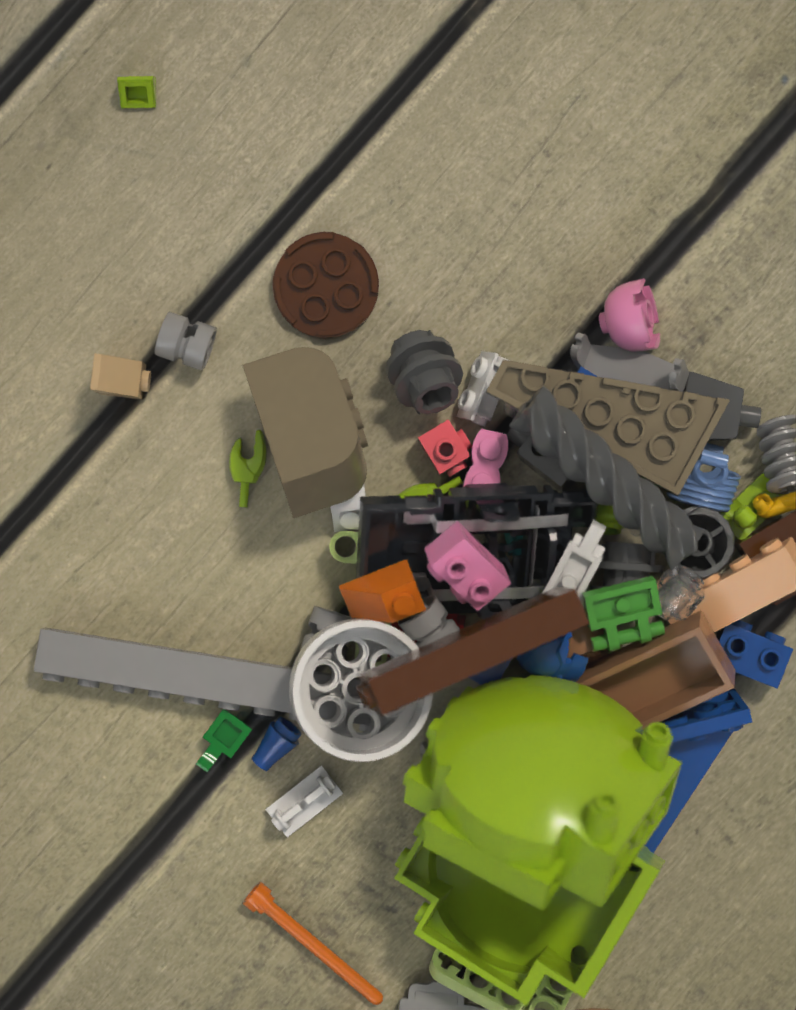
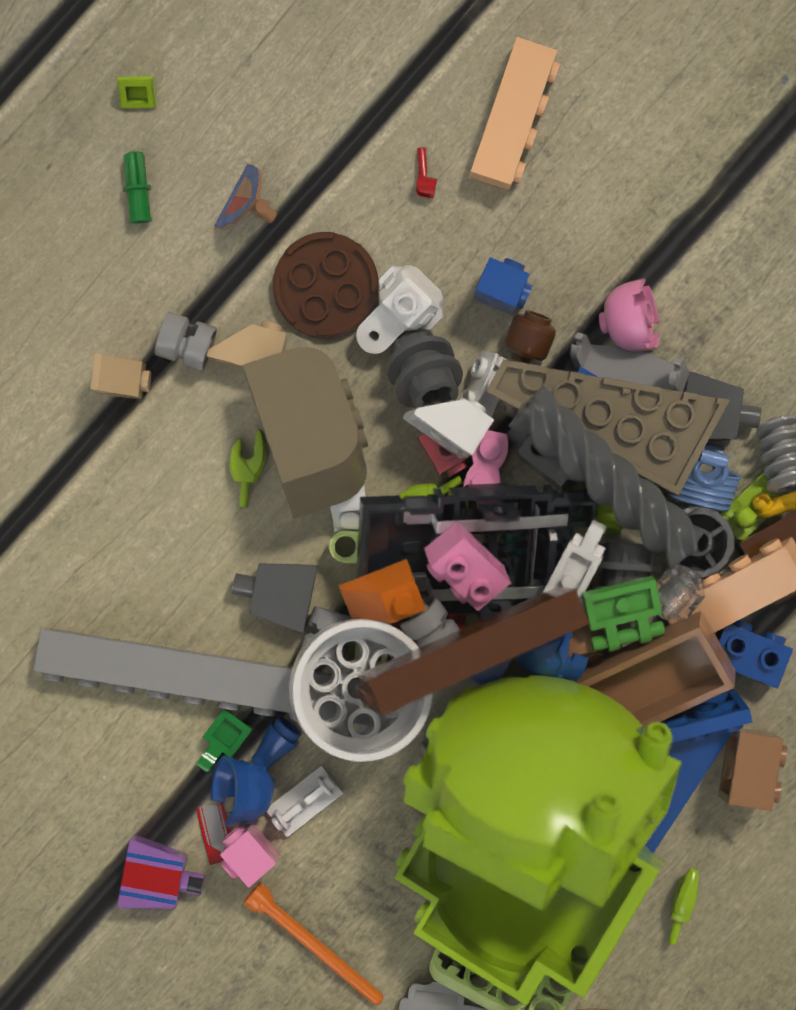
(137, 188): none -> green axle
(156, 876): none -> torso
(213, 830): none -> sticker
(245, 199): none -> shield
(248, 785): none -> blue helmet
(248, 854): none -> bright pink brick
(250, 344): none -> tan slope
(279, 593): none -> dark grey torso
(405, 303): none -> white piece
(425, 185): none -> red hand
(452, 424): none -> white slope
(503, 285): none -> blue brick
(513, 114): none -> light nougat brick
(530, 337): none -> reddish brown head
(683, 902): none -> lime hand
(752, 769): none -> medium nougat brick

